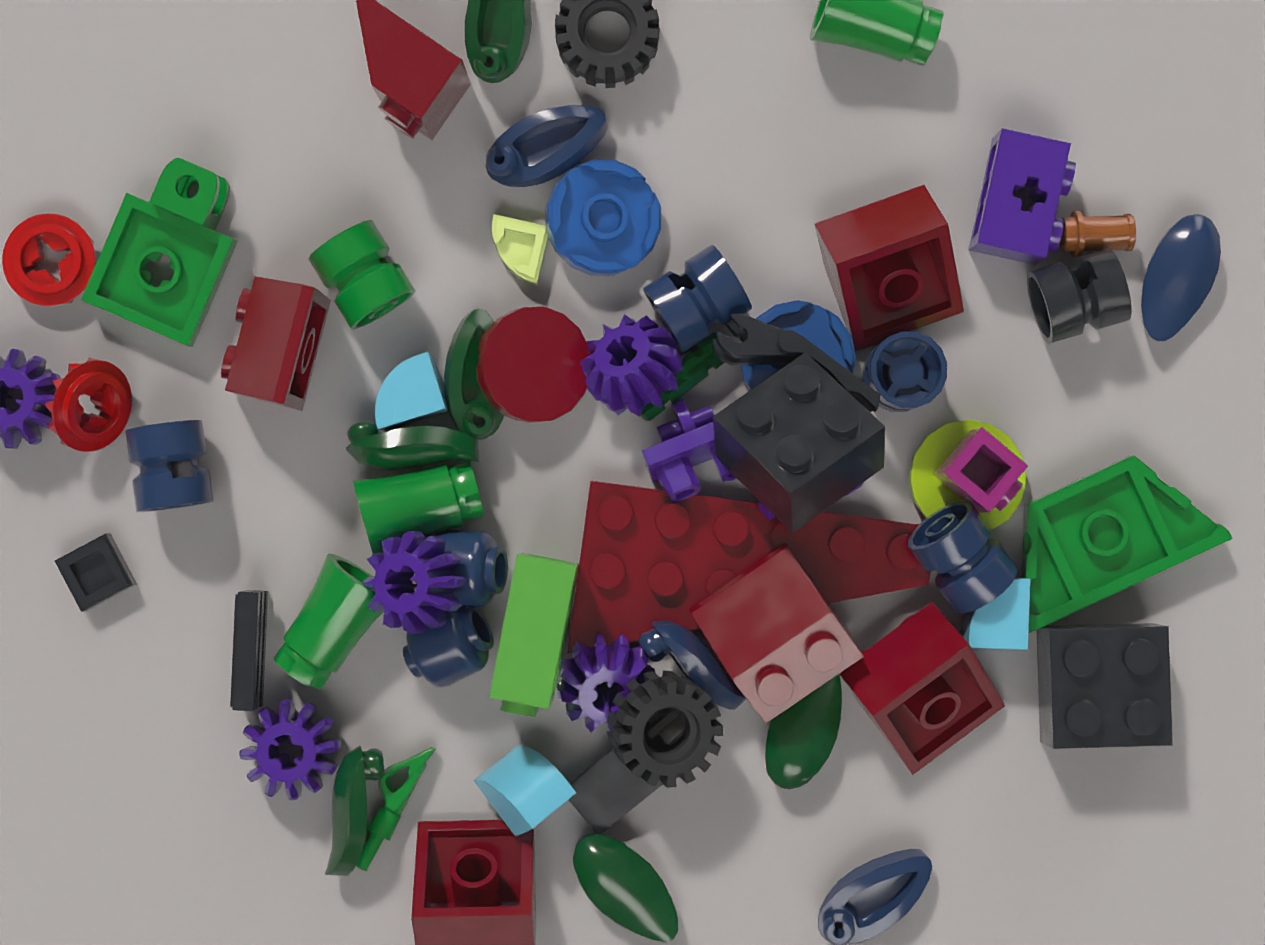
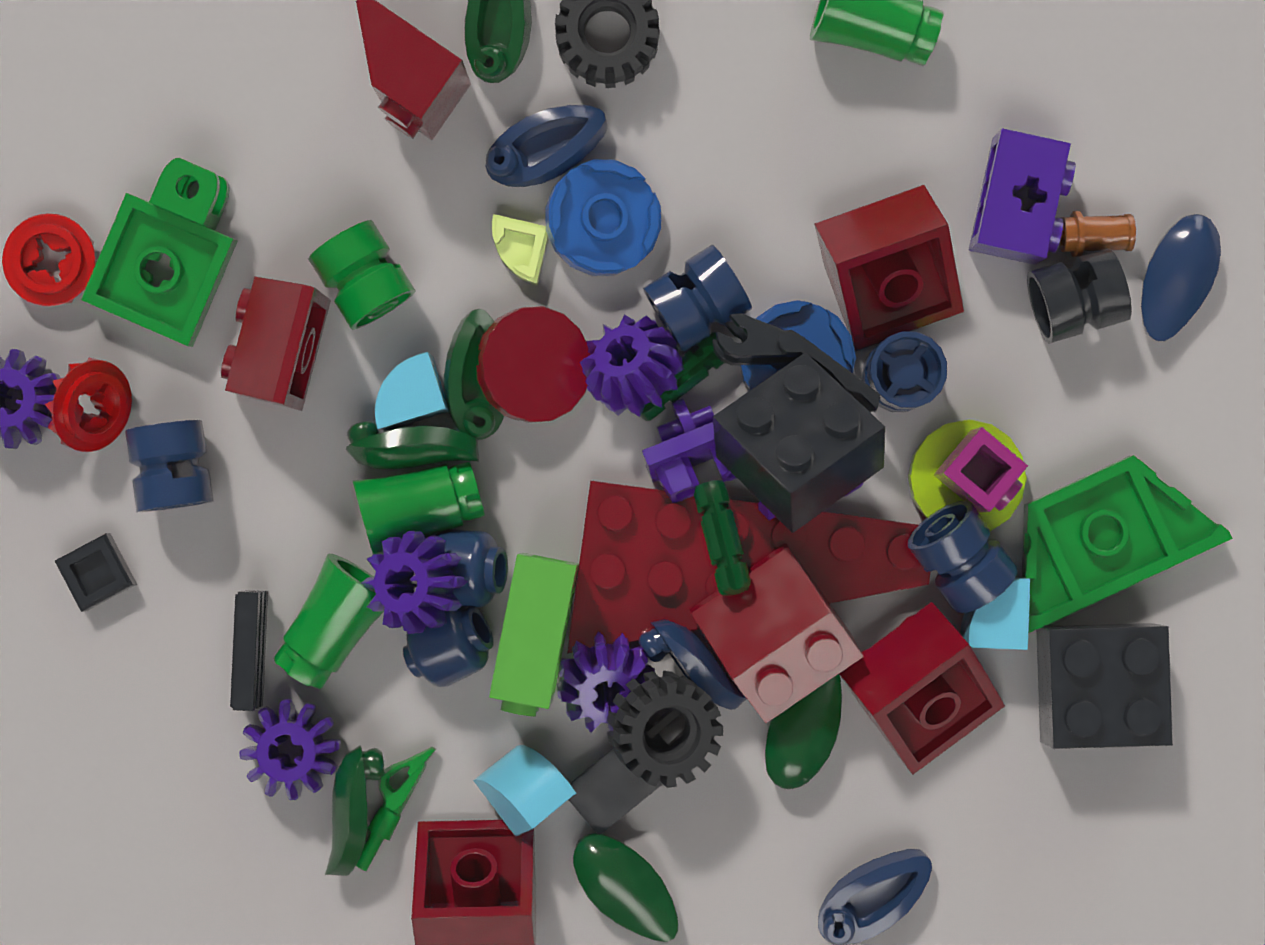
(722, 538): none -> dark green axle

